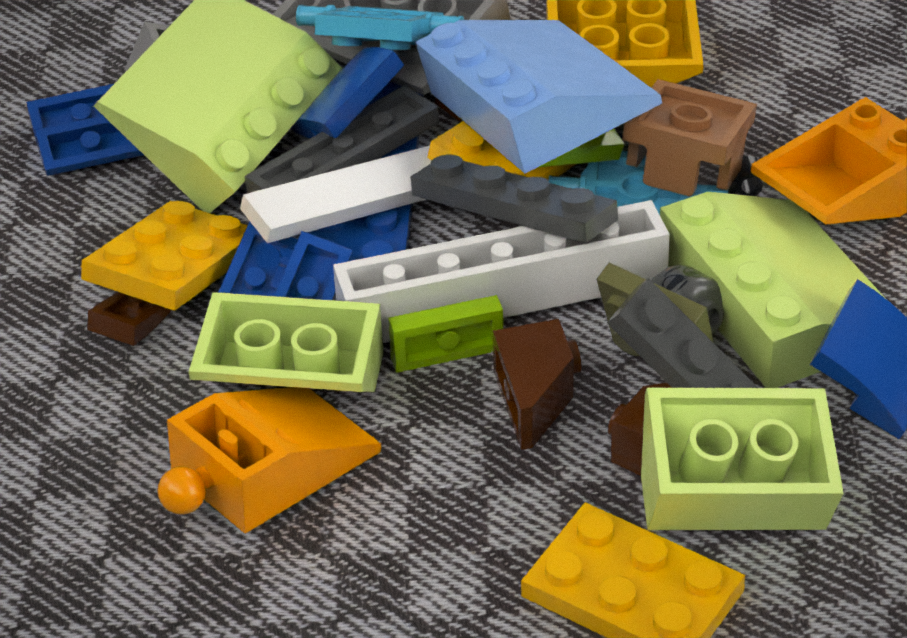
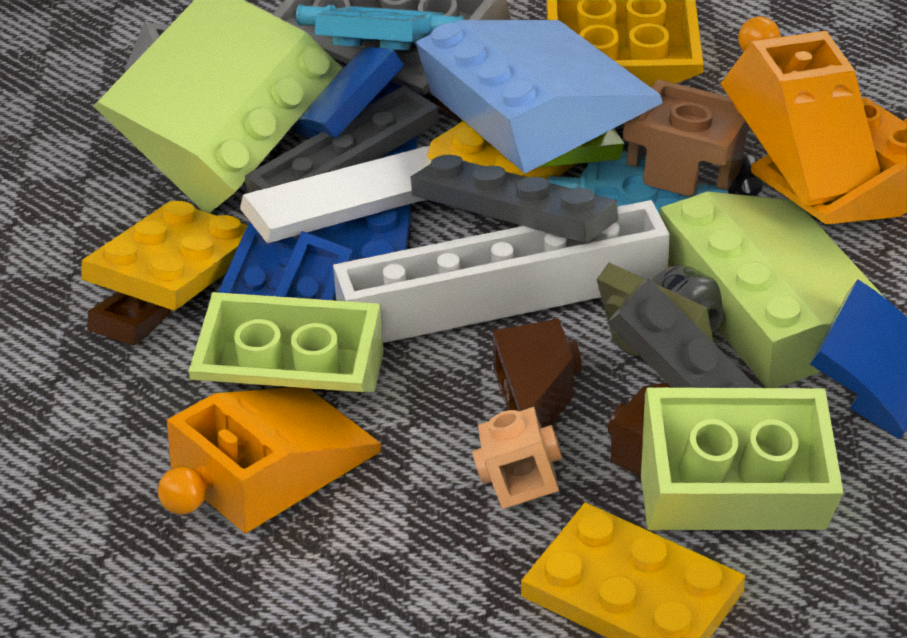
(75, 133): blue slope -> none
(444, 333): lime plate -> none
(517, 456): none -> light nougat brick
(803, 109): none -> light orange slope

